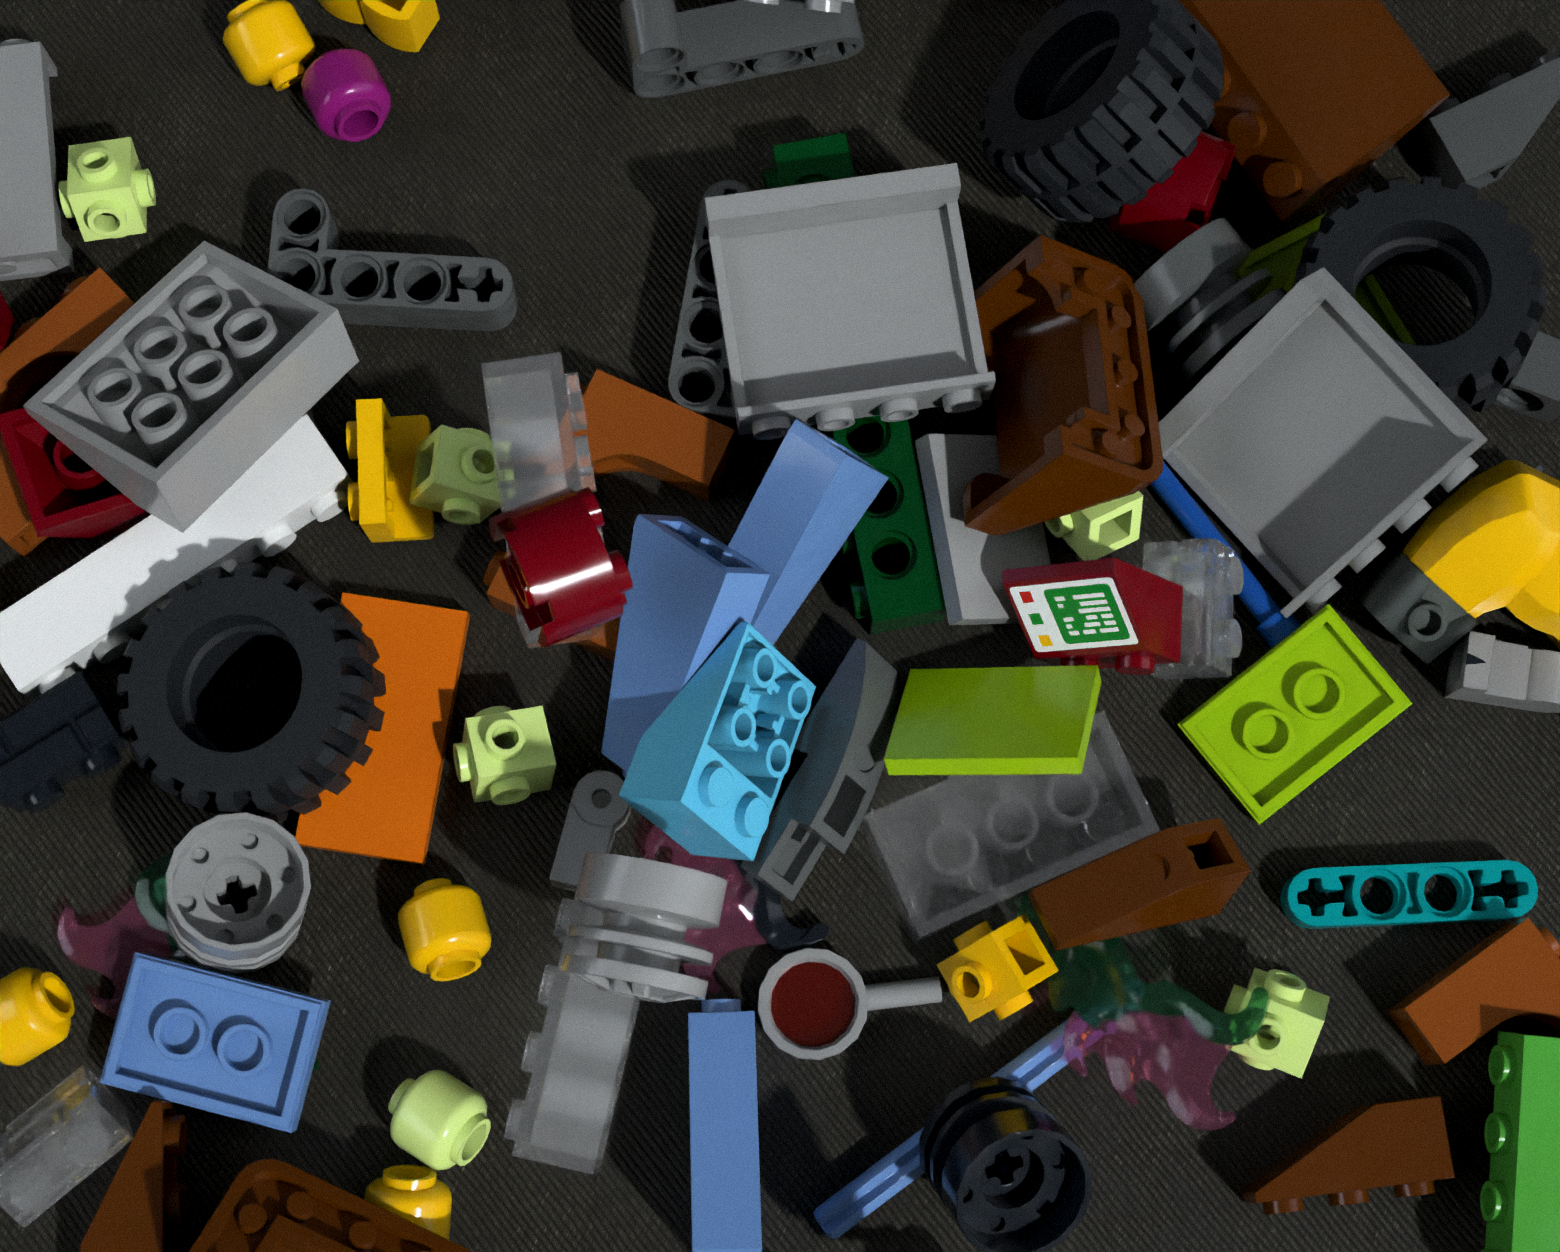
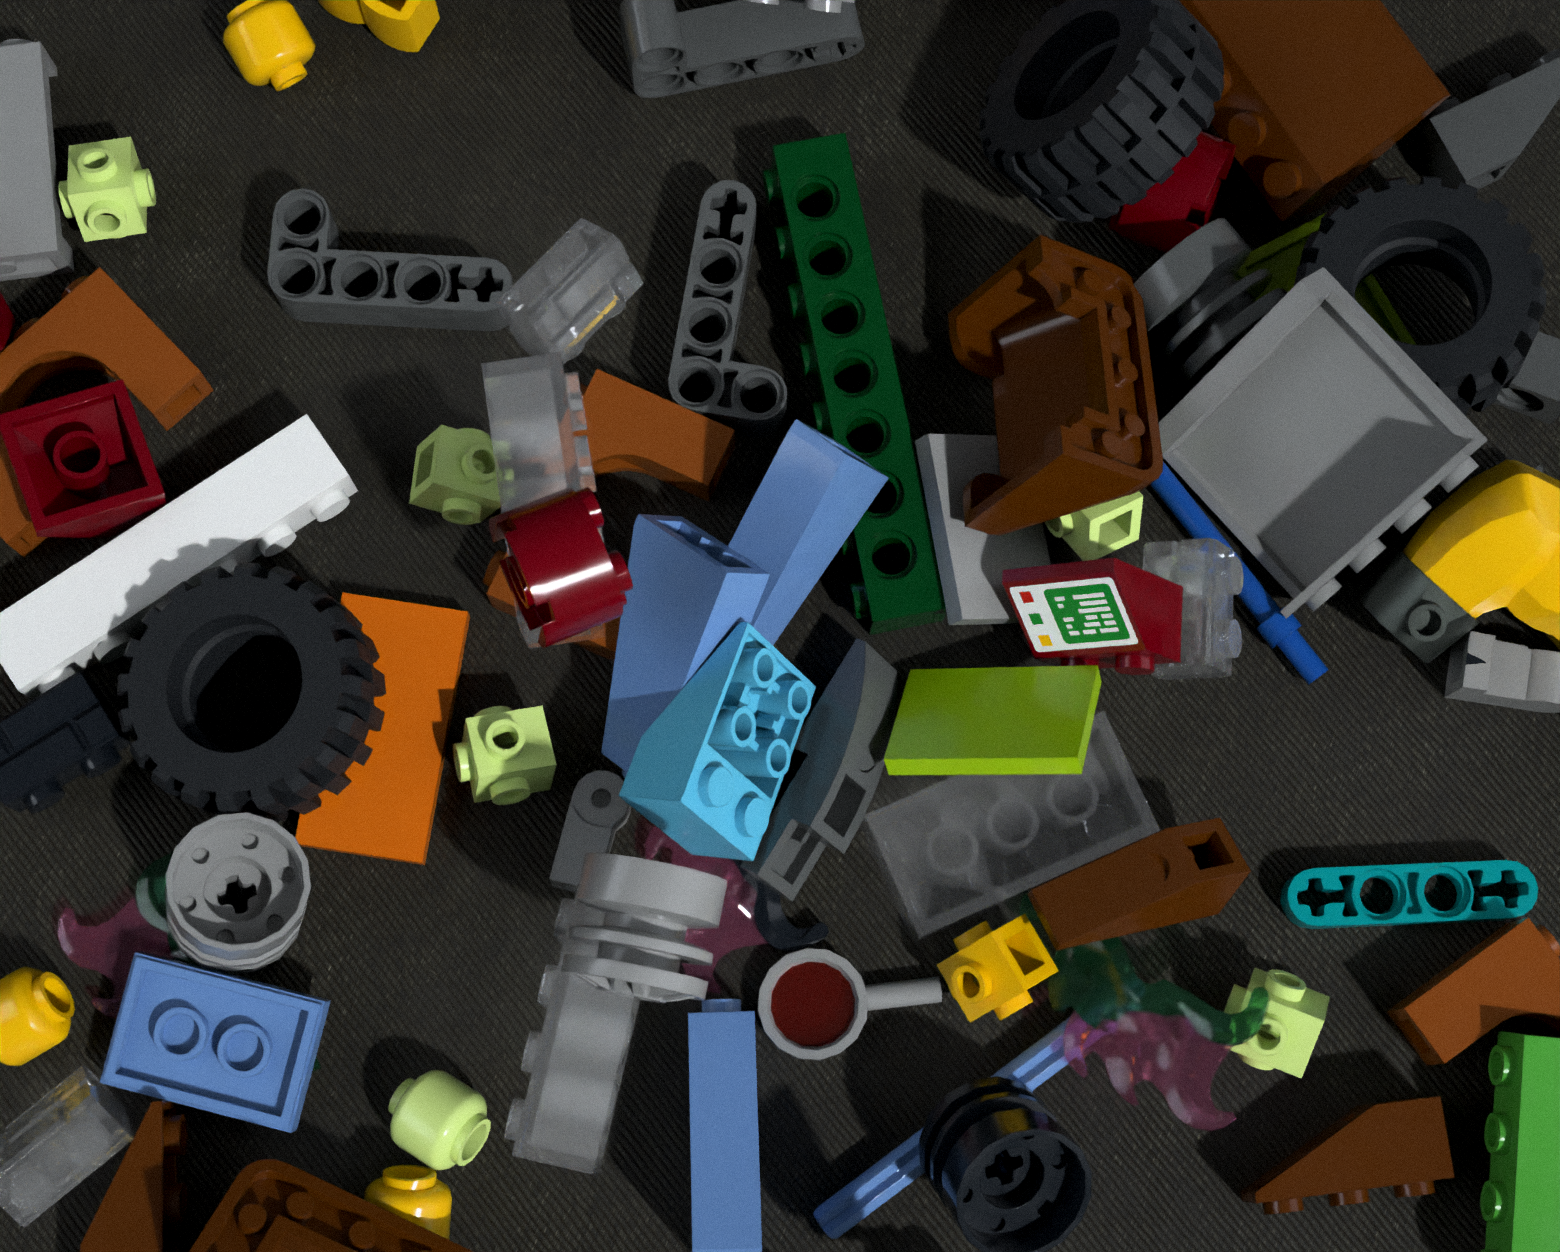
(195, 382): light grey slope -> none
(346, 95): magenta head -> none
(385, 473): yellow bracket -> none
(444, 930): yellow head -> none
(570, 292): none -> clear brick
(847, 301): light grey panel -> none
(1294, 714): lime tile -> none

